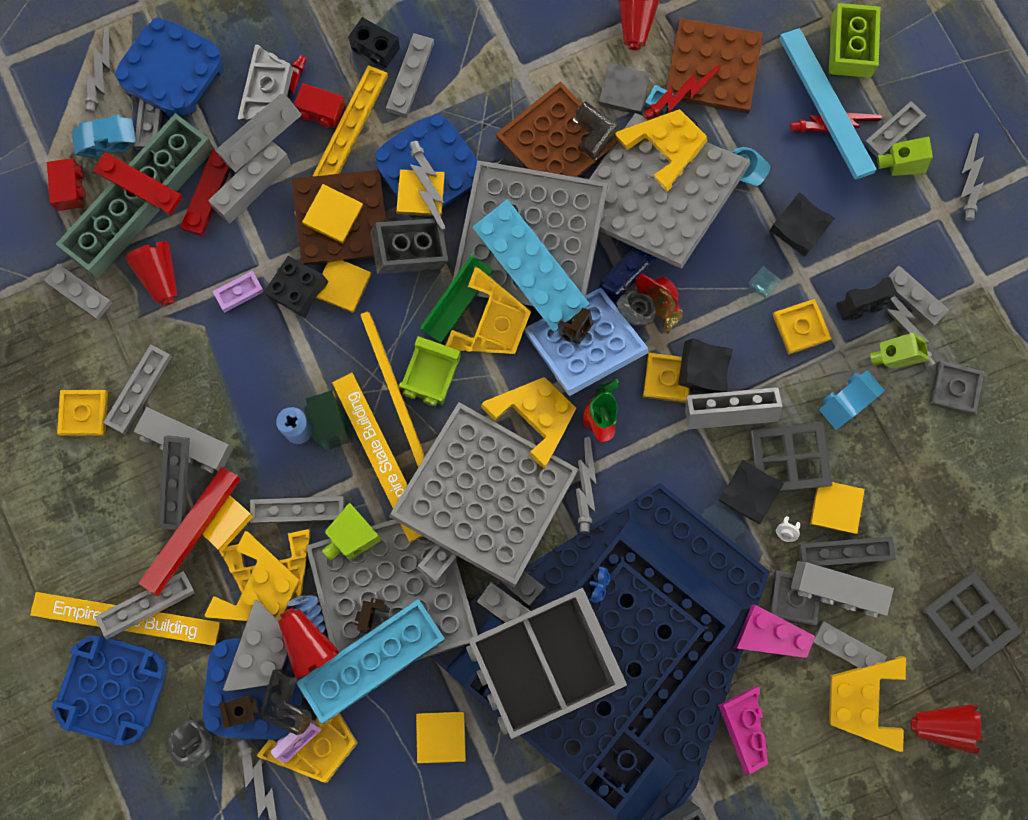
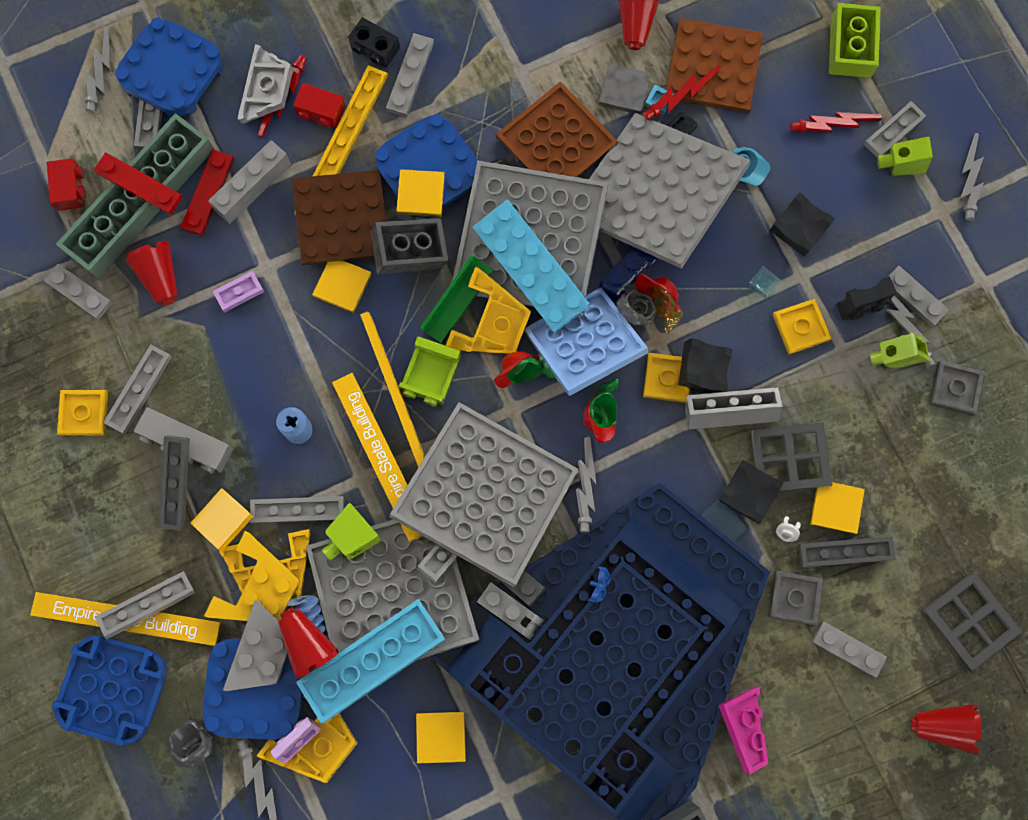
(103, 136): dark azure brick -> none
(189, 531): tile -> none
(229, 713): dark brown brick -> none
(258, 132): light grey brick -> none
(277, 704): clear smoke brick -> none
(295, 286): black brick -> none
(328, 420): clear green brick -> none
(332, 213): yellow tile -> none
(365, 617): dark brown bracket -> none
(421, 172): light grey piece -> none
(521, 367): none -> hair
(542, 408): yellow wing -> none
(545, 663): light grey piece -> none
(578, 328): dark brown bracket -> none
(601, 130): clear smoke brick -> none
(673, 137): yellow wing -> none
(772, 634): dark pink wing -> none
(827, 104): medium azure tile -> none
(841, 588): light grey brick -> none
(851, 400): dark azure brick -> none
(856, 702): yellow wing -> none

